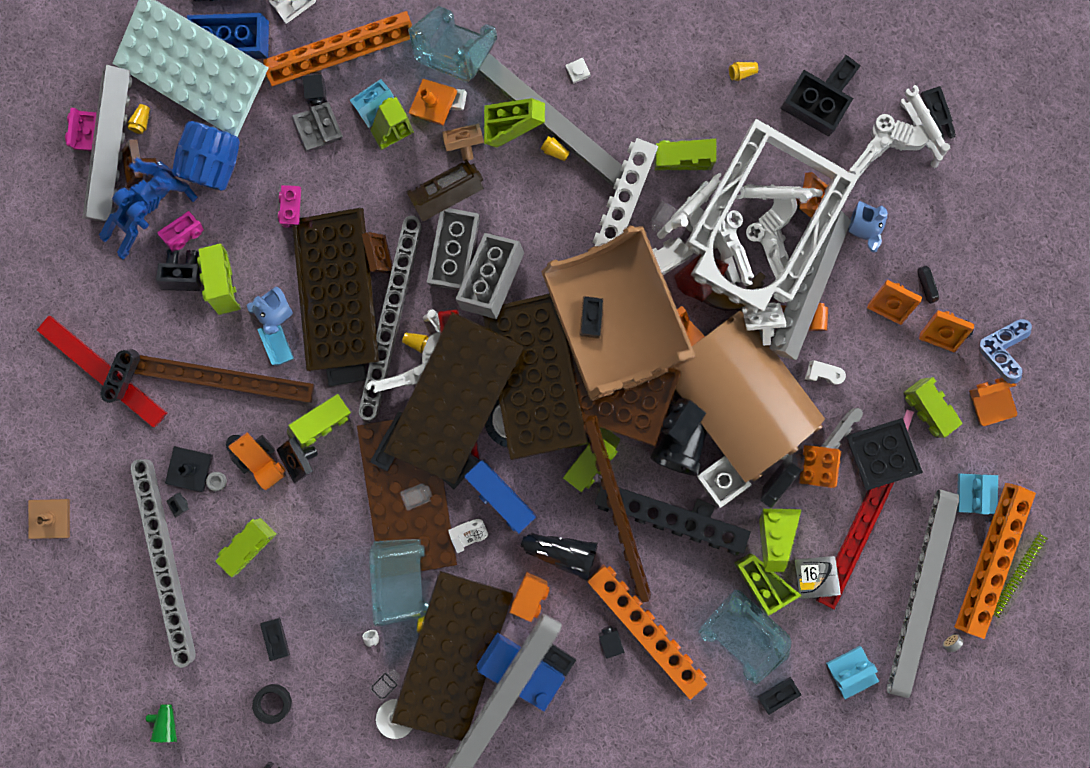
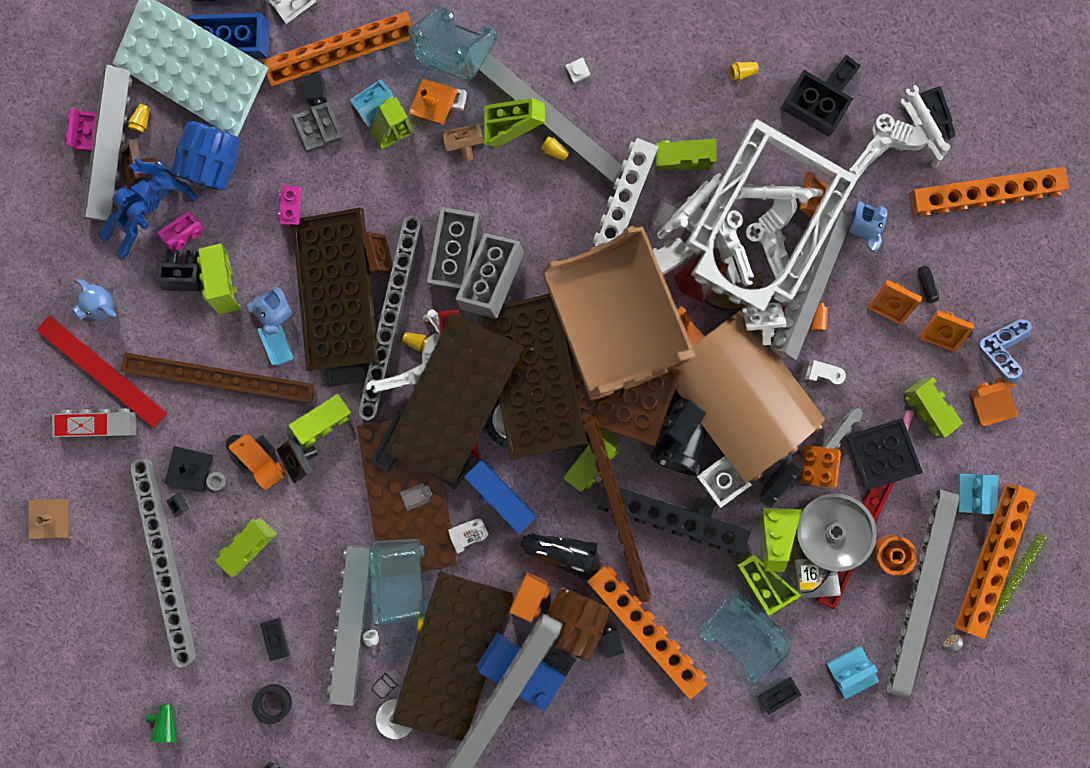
(93, 302): none -> medium blue piece
(94, 424): none -> light grey brick
(112, 380): black beam -> none
(350, 626): none -> light grey brick
(446, 190): dark brown door -> none
(581, 623): none -> reddish brown wheel
(591, 317): black plate -> none
(836, 532): none -> light grey dish
(904, 555): none -> orange brick
(1054, 178): none -> orange brick

